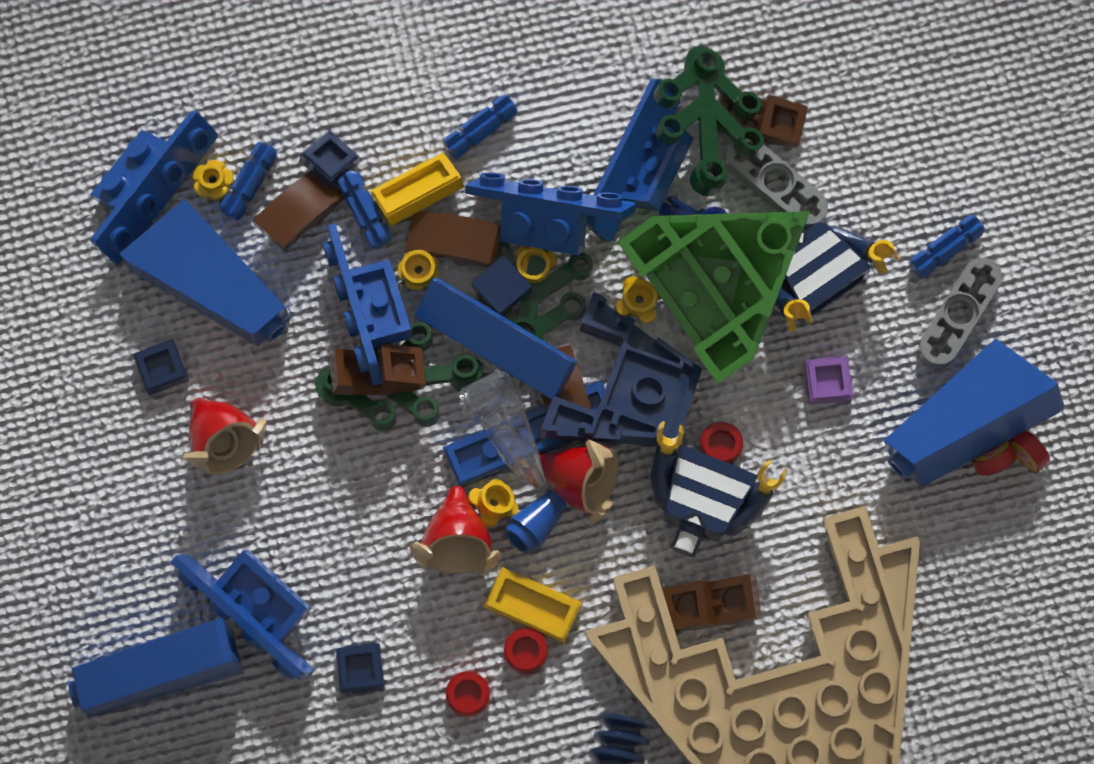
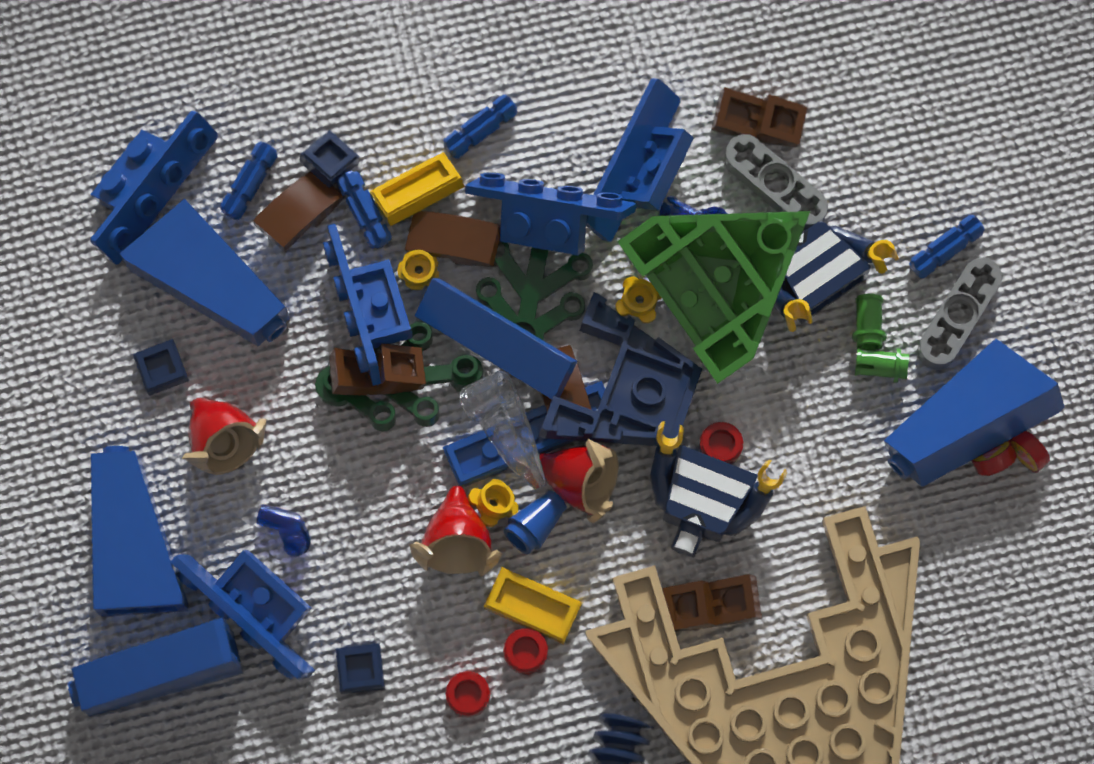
(129, 541): none -> blue slope
(214, 190): yellow plate -> none
(290, 527): none -> clear blue arm
(501, 286): dark blue tile -> none
(523, 255): yellow plate -> none
(709, 116): dark green plant -> none
(828, 380): medium lavender tile -> none
(869, 322): none -> bright green pin
(882, 364): none -> bright green pin

